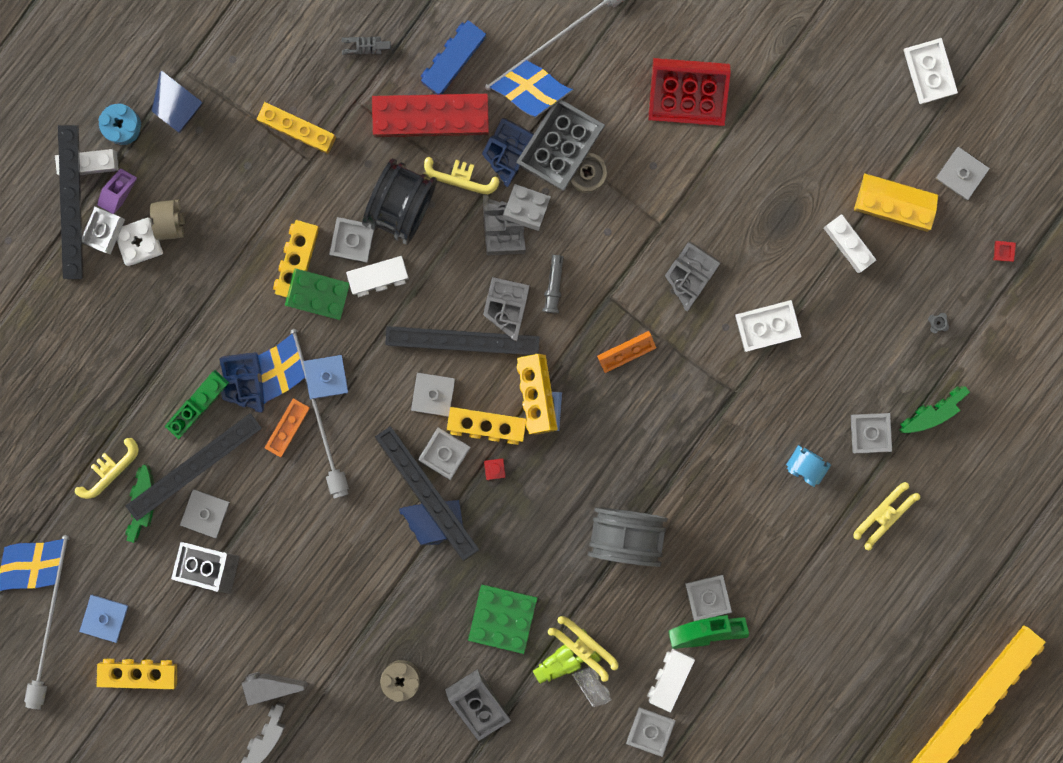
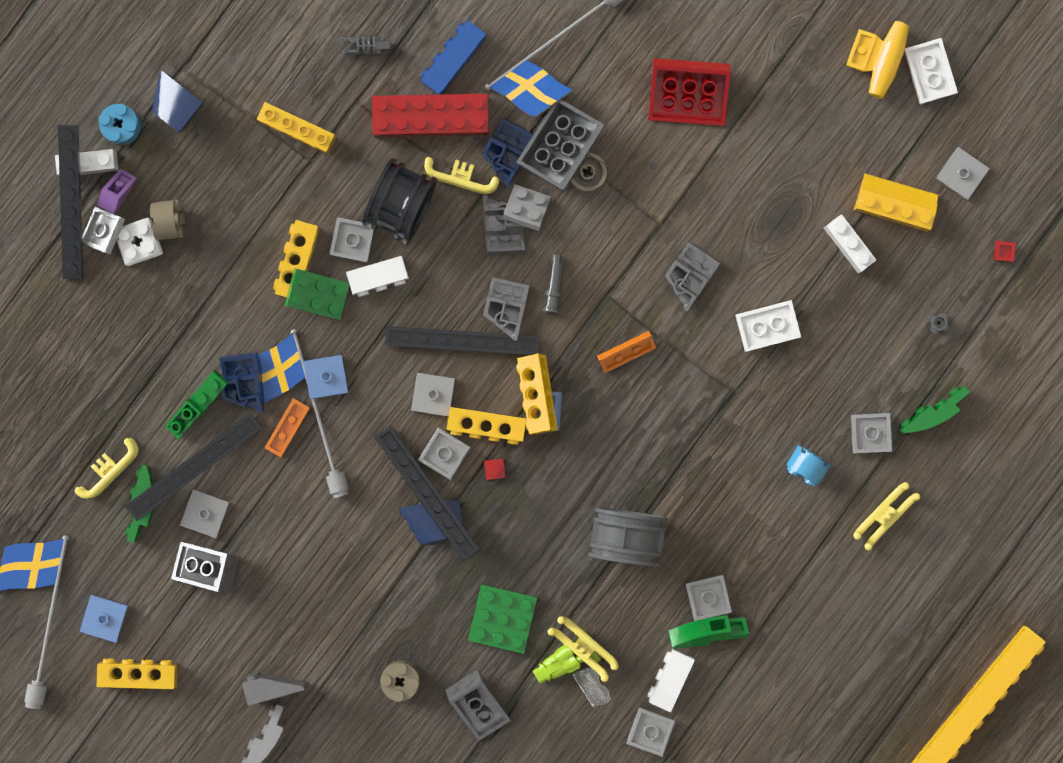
(879, 56): none -> yellow plate

